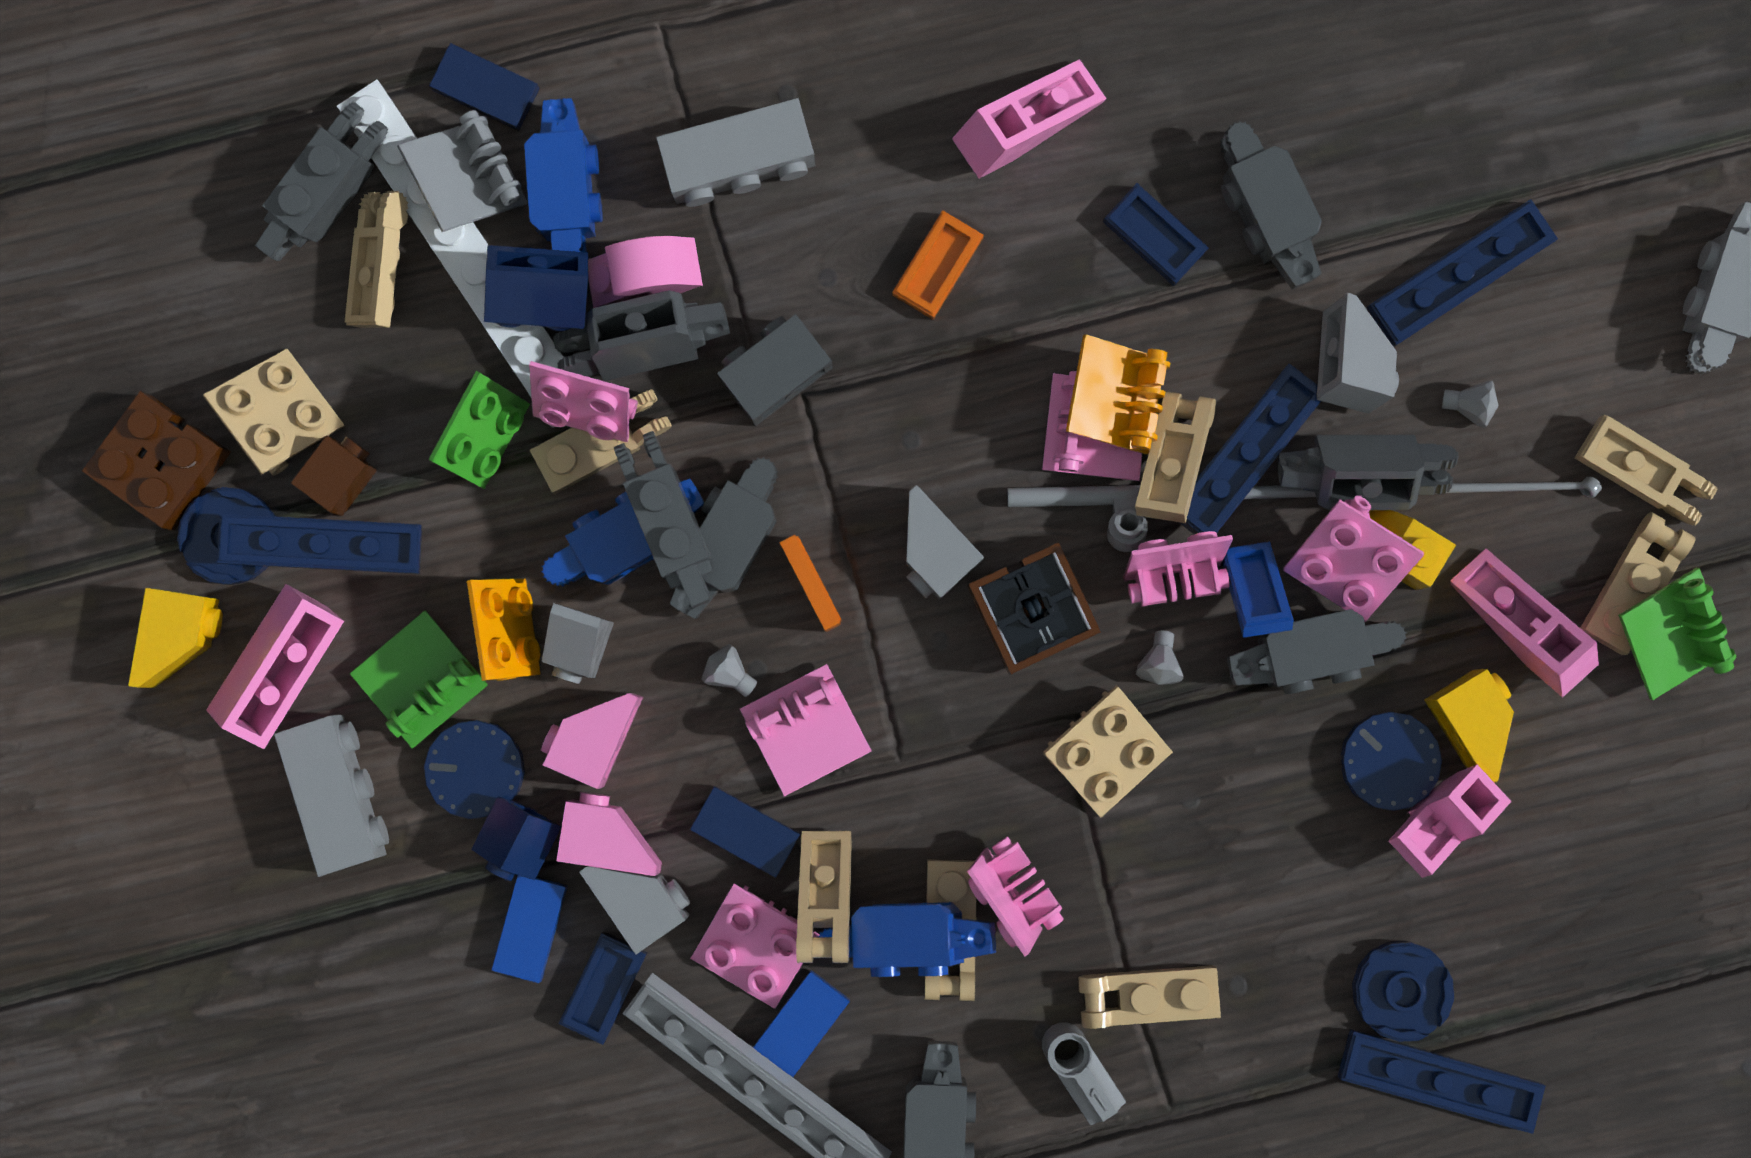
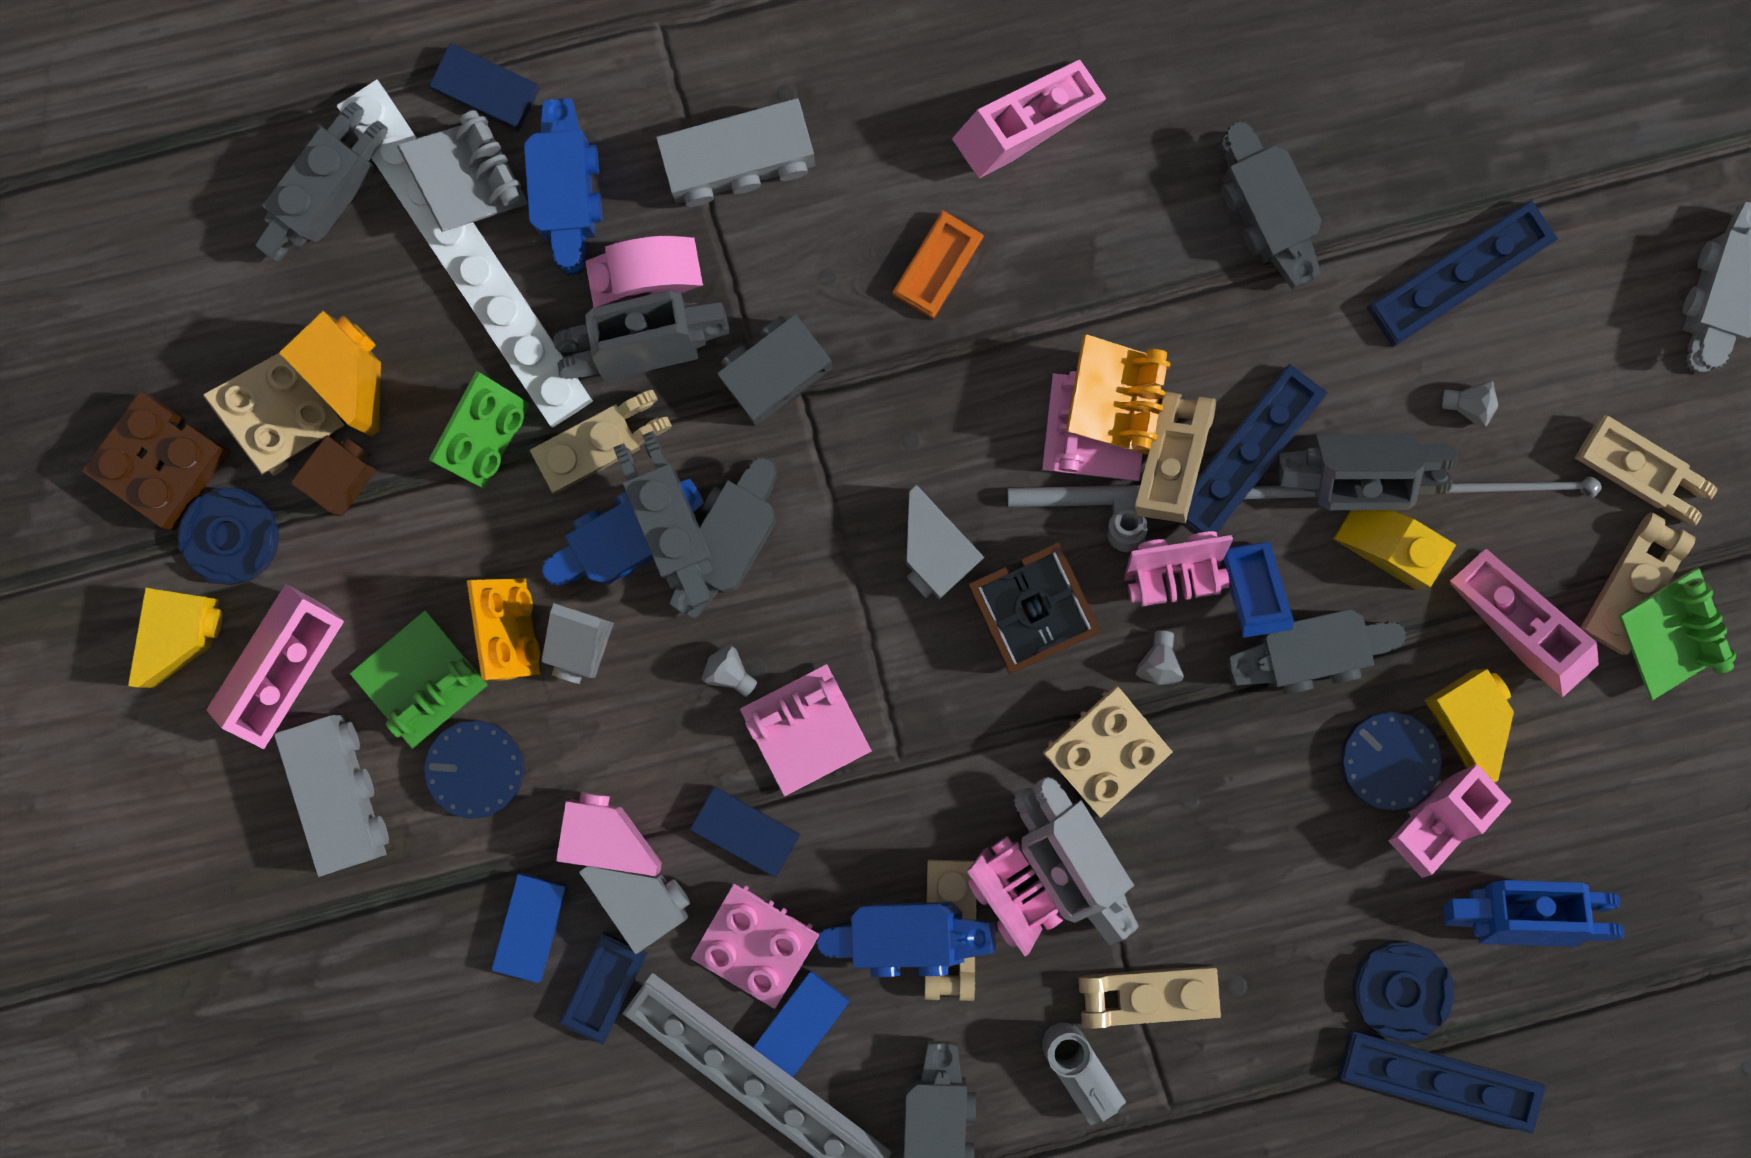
(319, 544): dark blue tile -> none
(340, 368): none -> light orange slope
(375, 260): tan hinge -> none
(515, 840): dark blue brick -> none
(536, 287): dark blue brick -> none
(581, 402): bright pink hinge -> none
(591, 740): bright pink slope -> none
(811, 582): orange tile -> none
(824, 895): tan plate -> none
(1075, 860): none -> light grey hinge
(1155, 234): dark blue tile -> none
(1353, 558): bright pink hinge -> none
(1355, 358): light grey slope -> none
(1534, 914): none -> blue hinge

